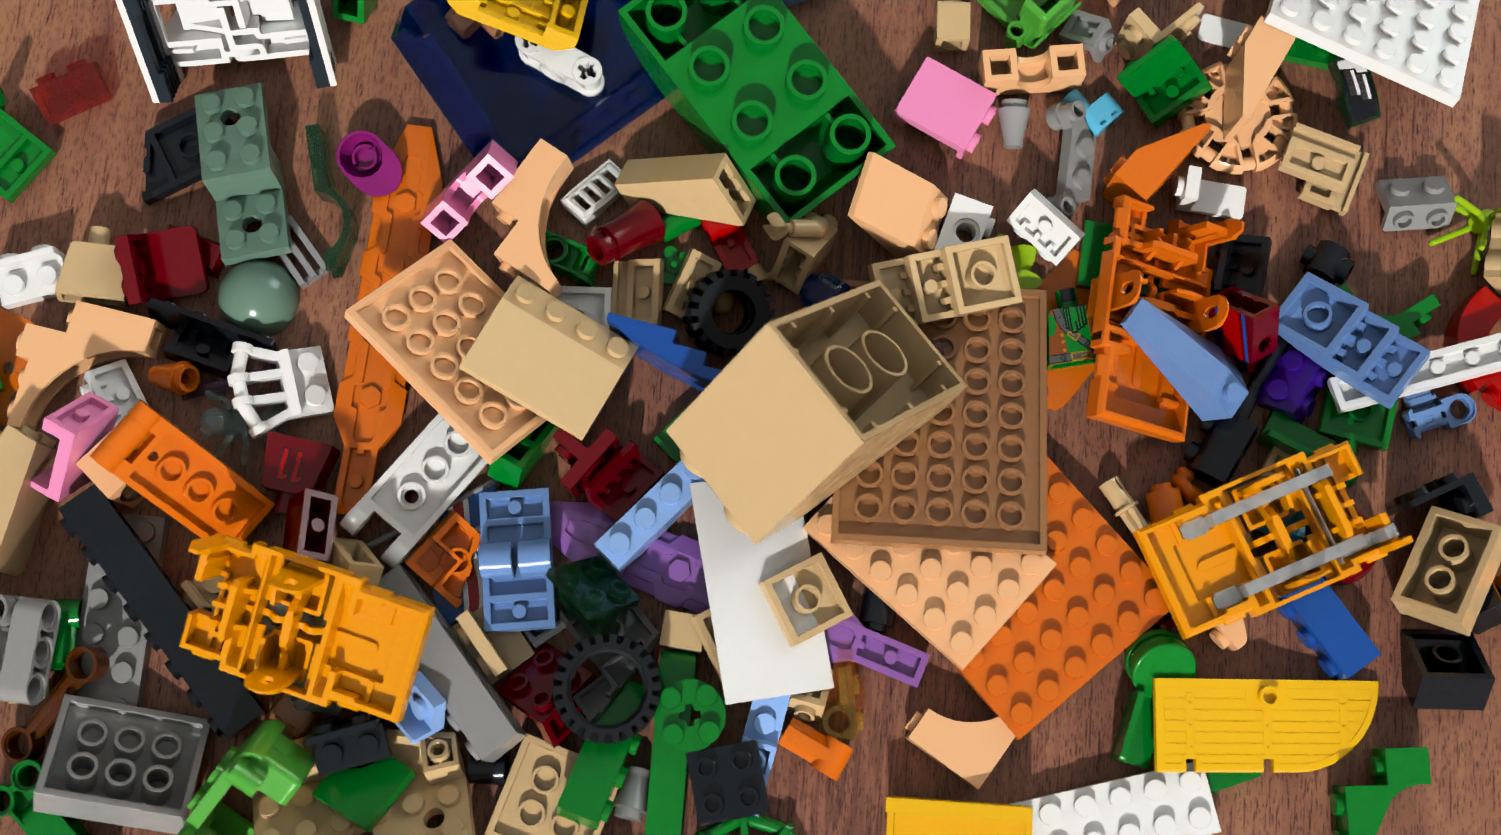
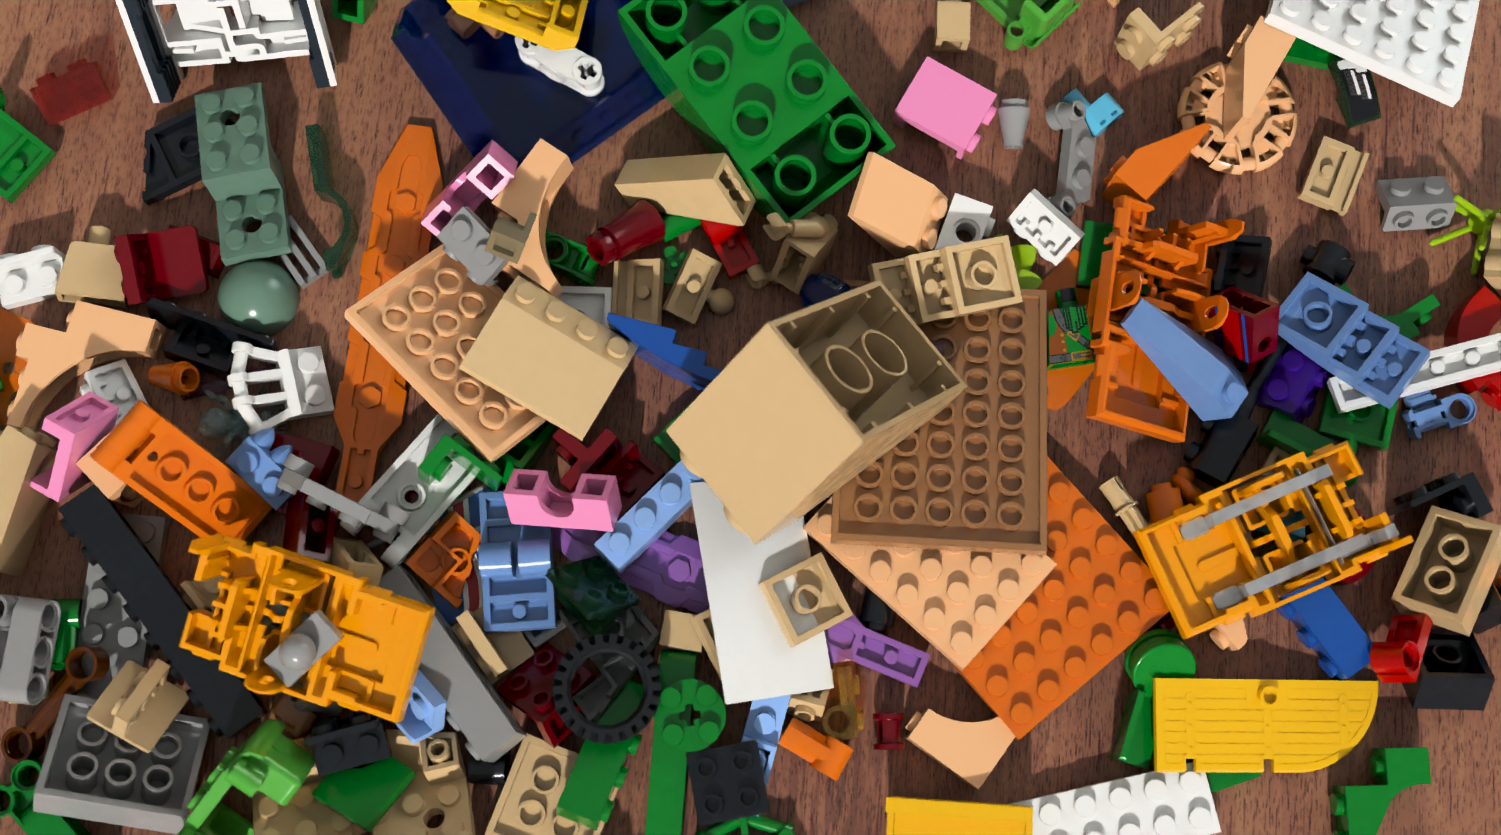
(139, 704): none -> tan bracket
(261, 466): none -> medium blue plate
(296, 477): none -> light grey plate
(303, 648): none -> light grey tile
(369, 163): magenta cap -> none
(439, 462): none -> green bracket
(465, 242): none -> light grey bracket
(509, 238): none -> dark tan panel
(536, 502): none -> bright pink arch
(571, 199): white slope -> none
(633, 796): light grey cone -> none
(700, 304): black tyre -> none
(888, 731): none -> dark red bush
(1053, 71): light nougat arch -> none
(1092, 31): light grey bracket -> none
(1164, 80): green bracket -> none
(1208, 196): white bracket -> none
(1219, 30): white sticker -> none
(1319, 158): tan plate -> none
(1402, 652): none -> red plate

